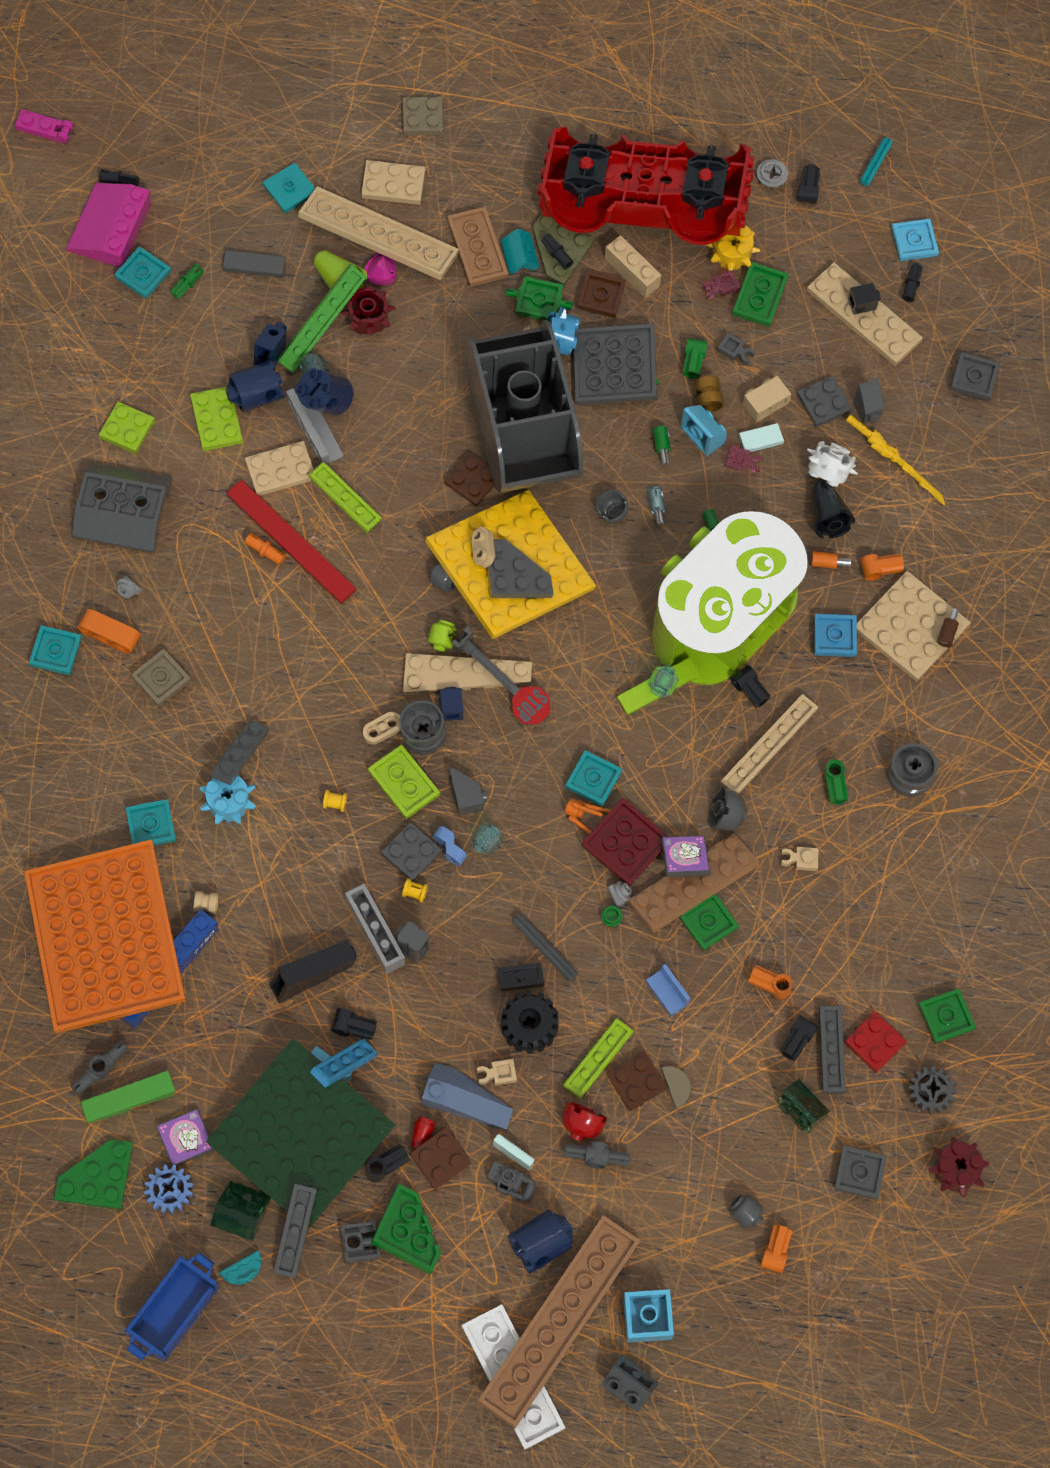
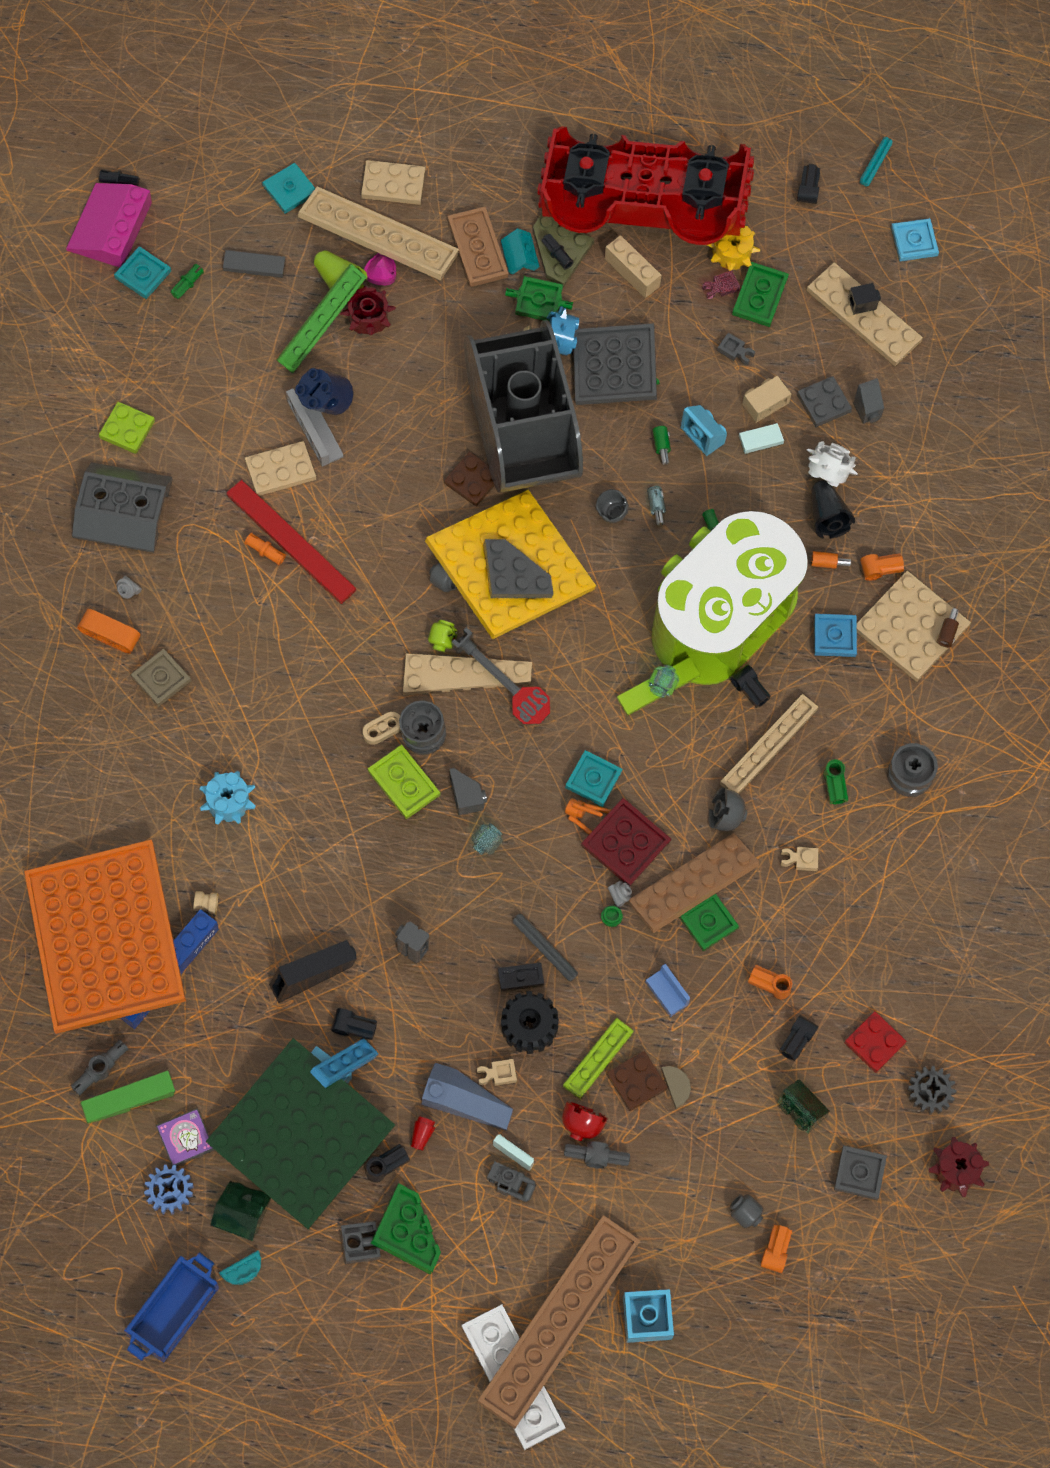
(43, 126): dark pink plate -> none
(55, 650): teal plate -> none
(98, 1178): green plate -> none
(151, 822): teal plate -> none
(216, 419): lime plate -> none
(240, 752): dark grey plate -> none
(255, 386): dark blue cylinder -> none
(272, 340): dark blue torso -> none
(295, 1230): dark grey plate -> none
(313, 361): clear light blue head -> none
(335, 800): yellow bush -> none
(345, 497): lime tile -> none
(375, 929): light grey brick -> none
(411, 852): dark grey plate -> none
(415, 890): yellow bush -> none
(422, 116): dark tan plate -> none
(439, 1158): reddish brown plate -> none
(446, 839): medium blue piece -> none
(451, 703): dark blue brick -> none
(483, 547): tan plate -> none
(541, 1240): dark blue cylinder -> none
(601, 294): reddish brown plate -> none
(629, 1383): dark grey brick -> none
(685, 856): tile -> none
(694, 354): green piece -> none
(708, 393): pearl gold wheel -> none
(739, 458): clear pink plate -> none
(766, 168): light grey gear -> none
(832, 1050): dark grey plate -> none
(878, 443): yellow sword -> none
(912, 282): black axle -> none
(947, 1016): green plate -> none
(975, 376): dark grey plate -> none

